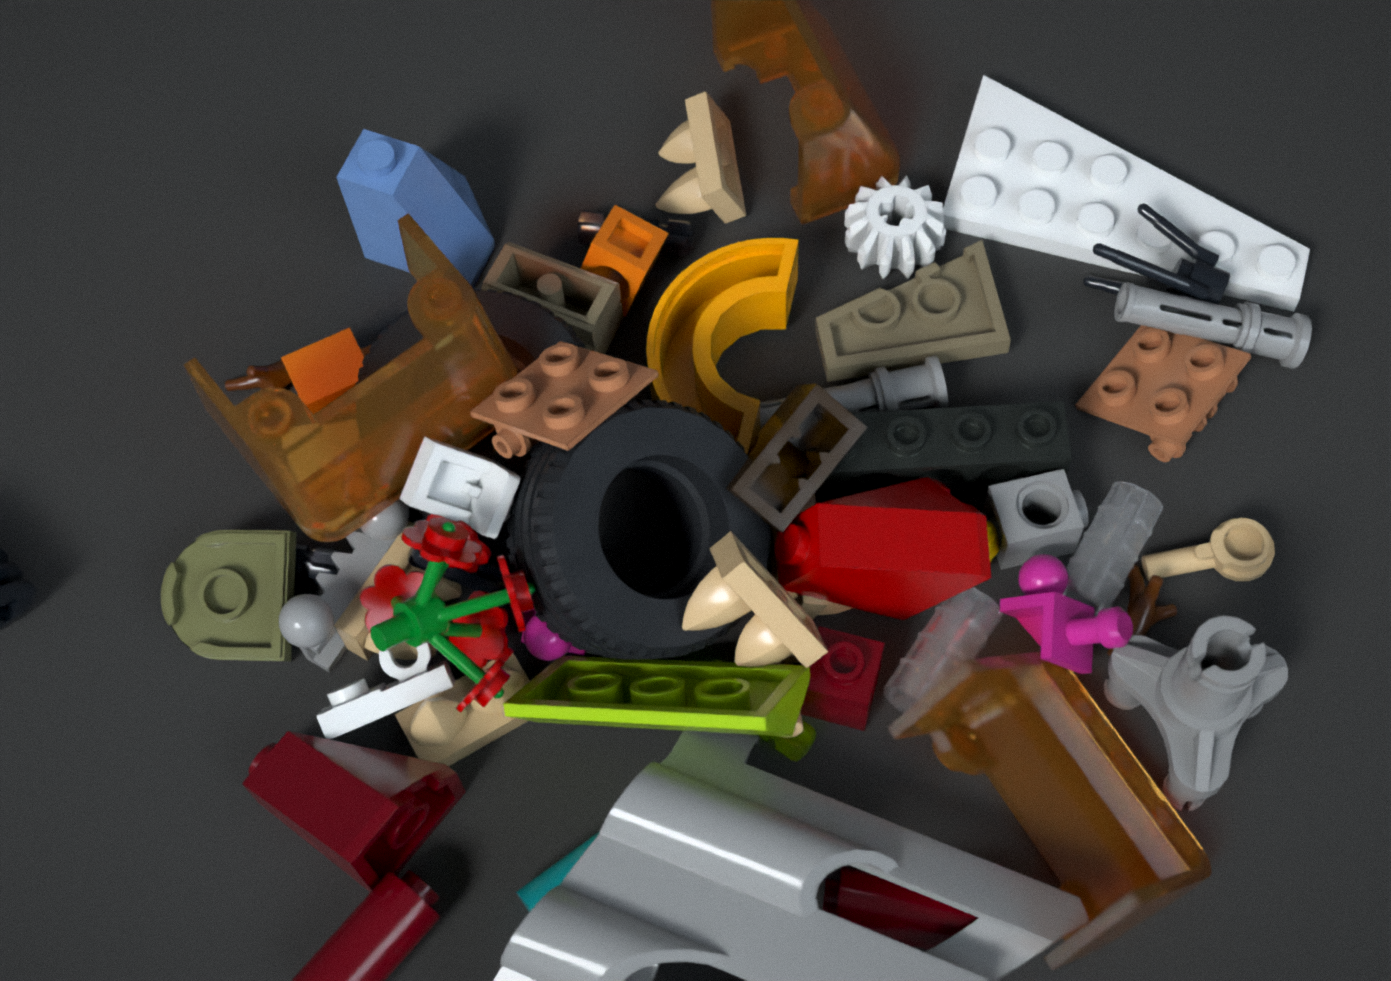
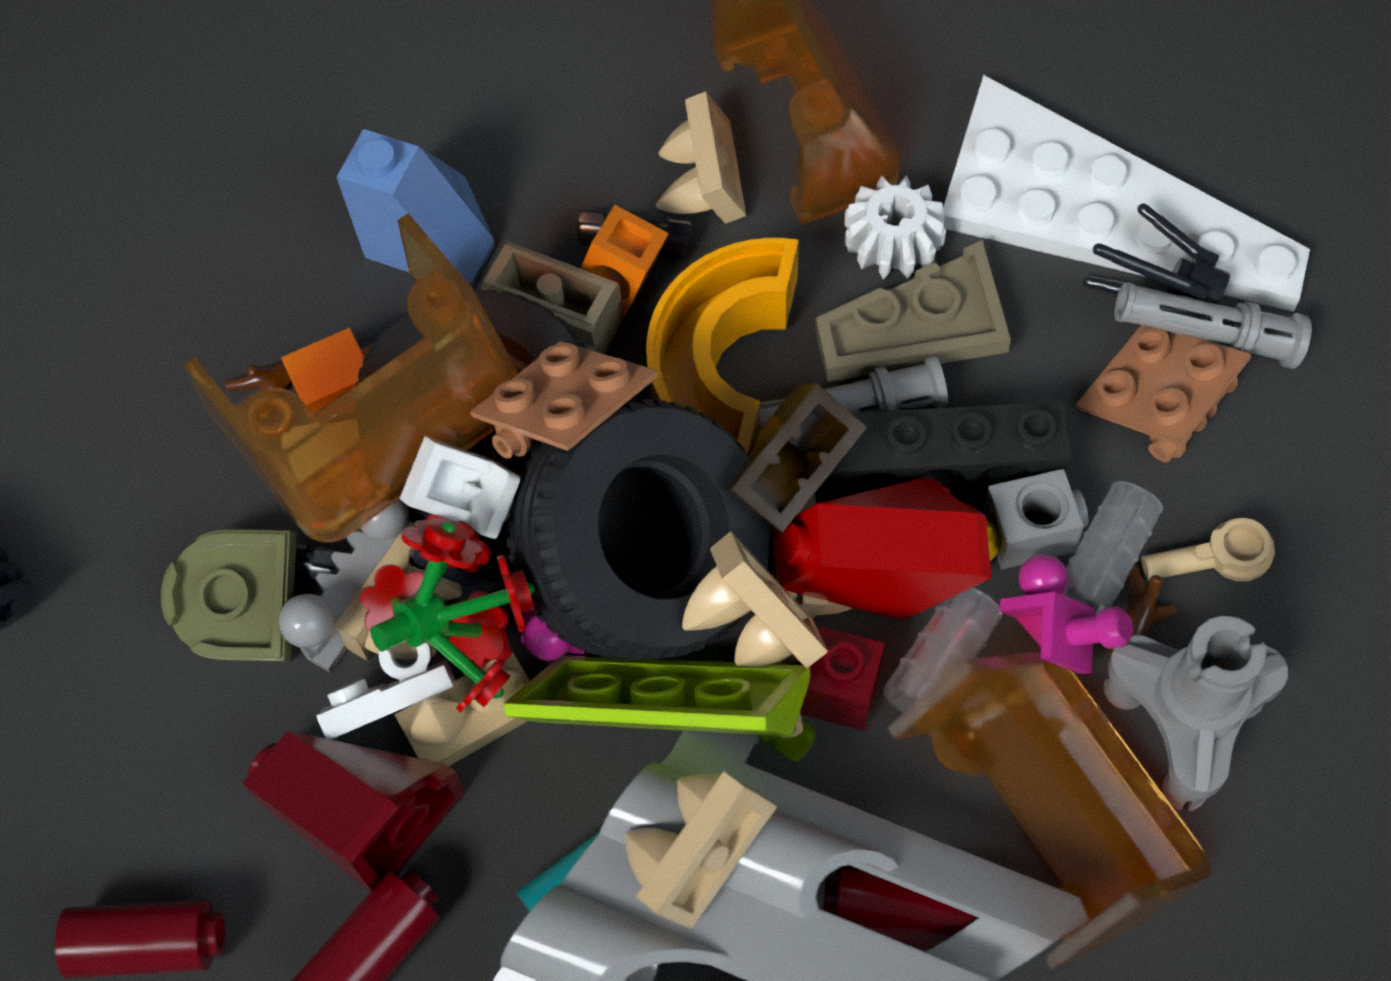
(138, 938): none -> dark red brick
(688, 869): none -> tan tile

